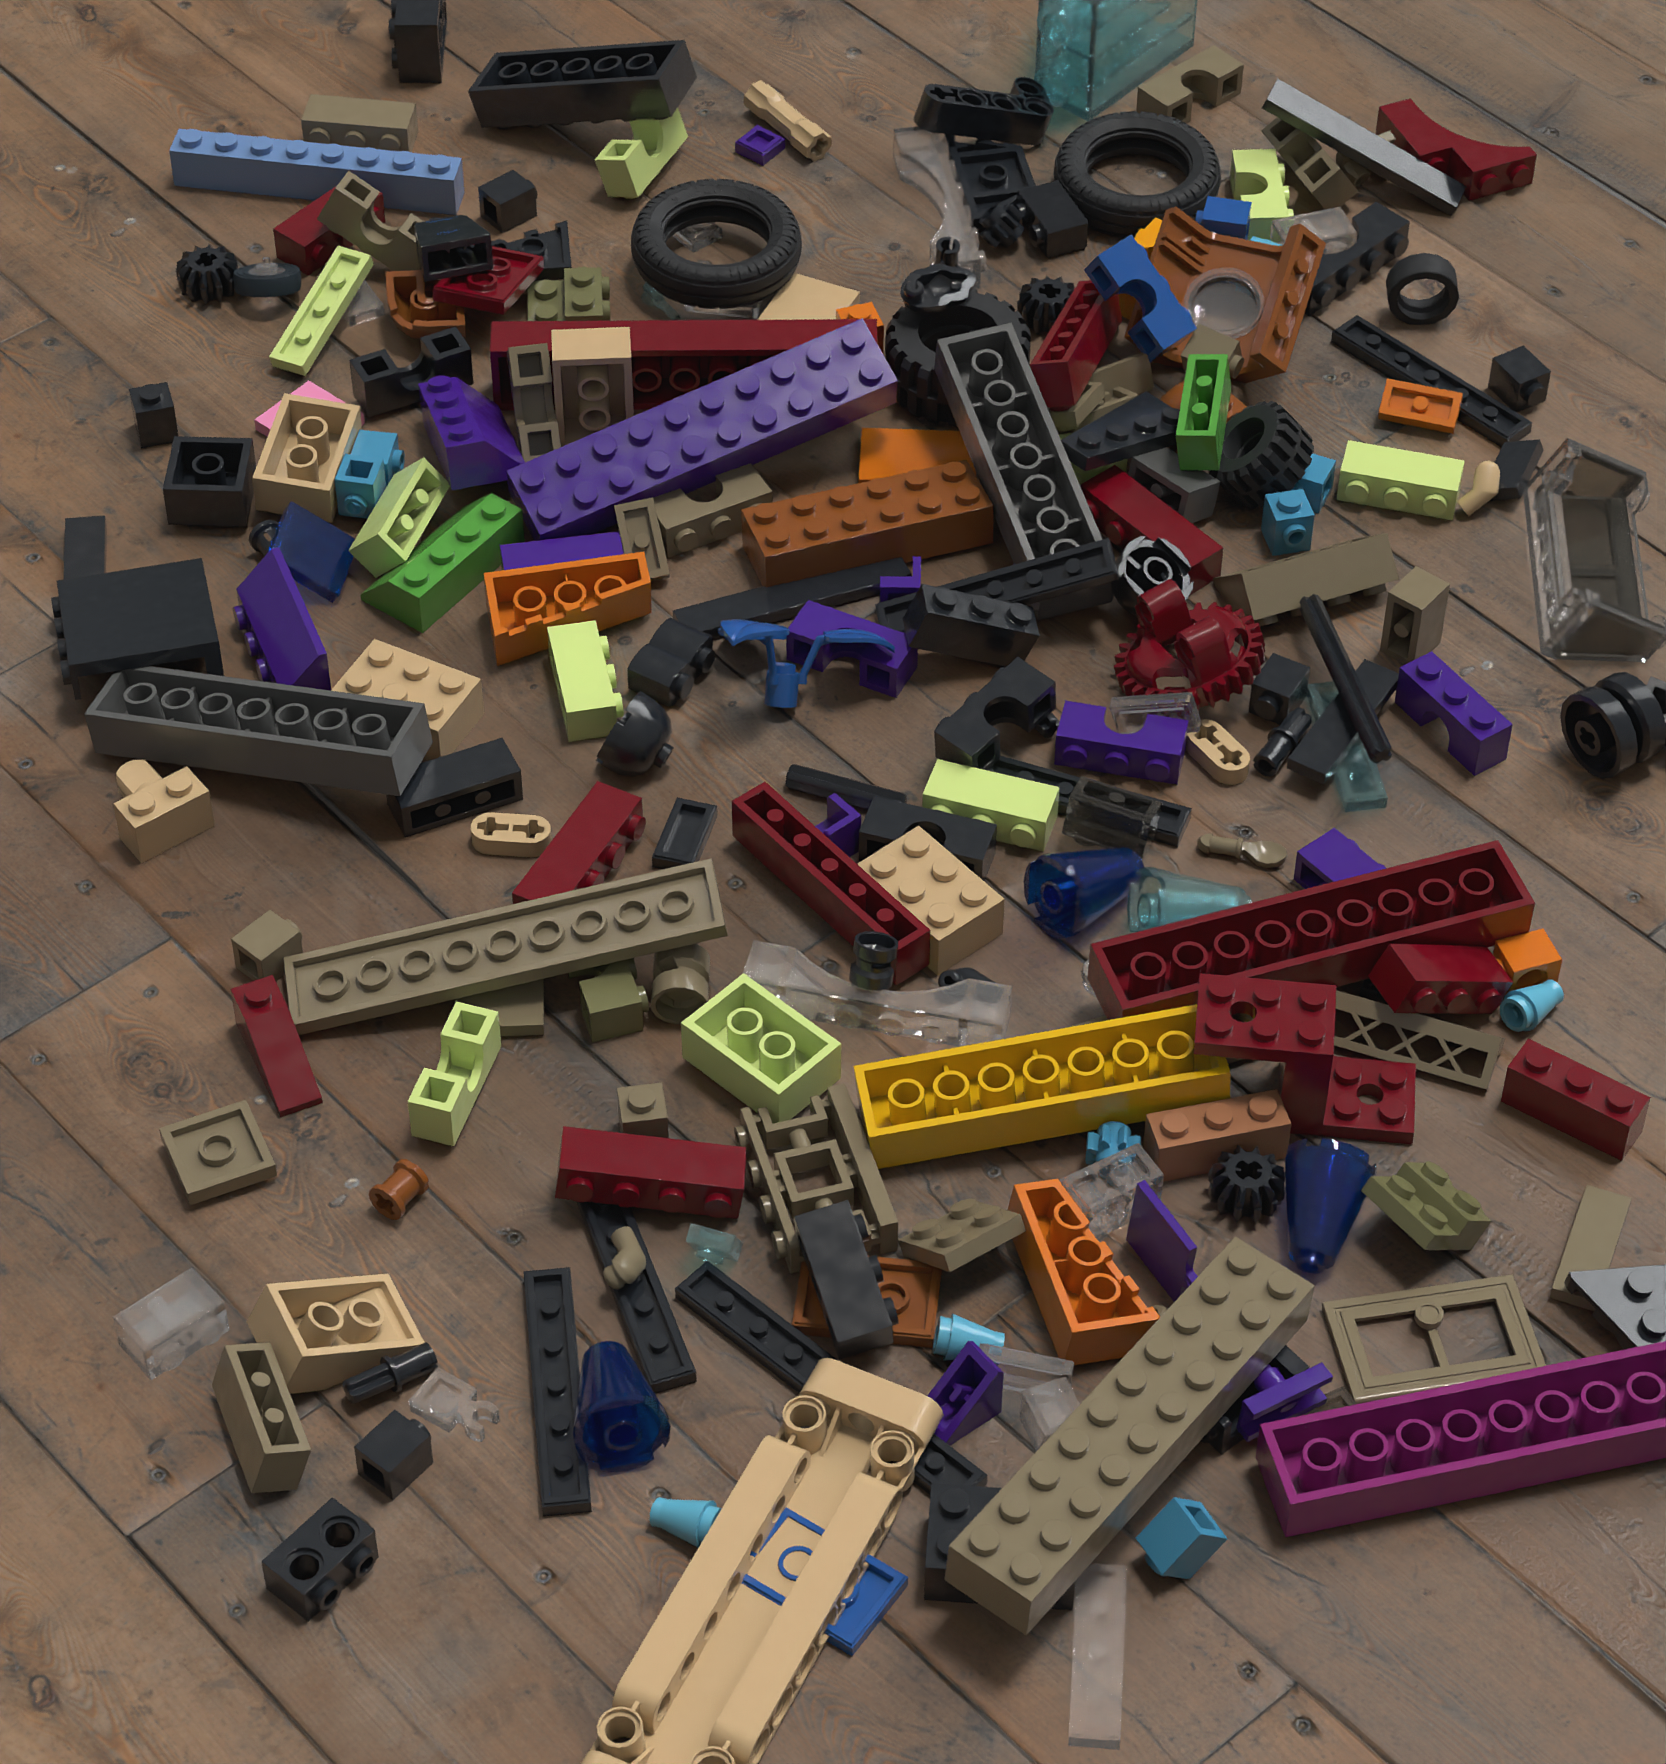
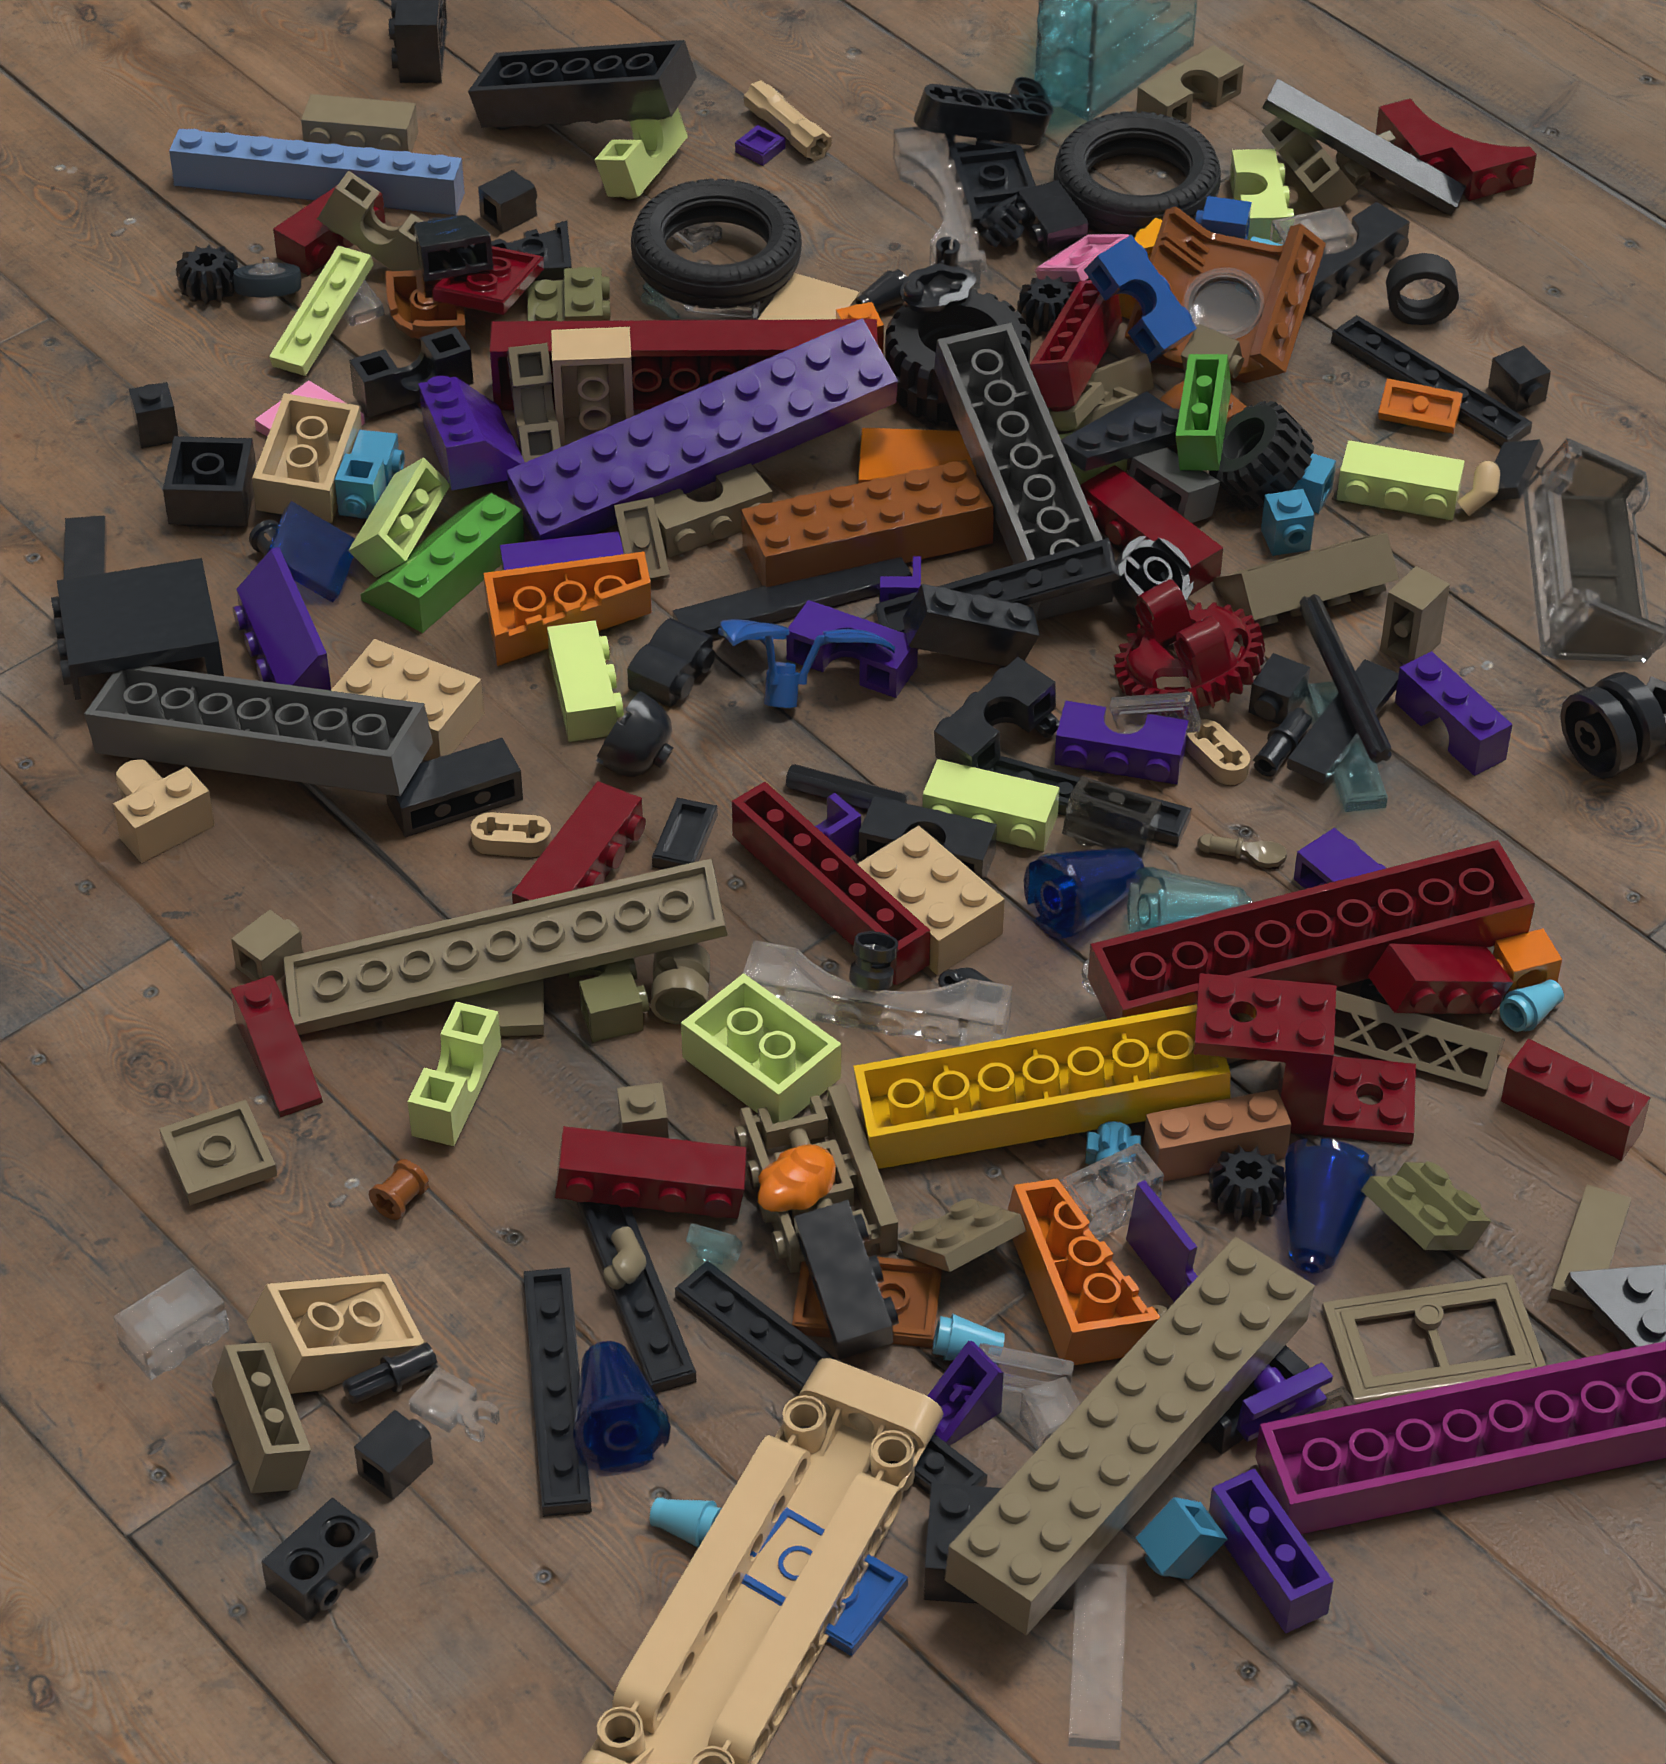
(797, 1179): none -> orange arm
(884, 291): none -> black cone
(1074, 259): none -> bright pink tile
(1271, 1551): none -> dark purple brick

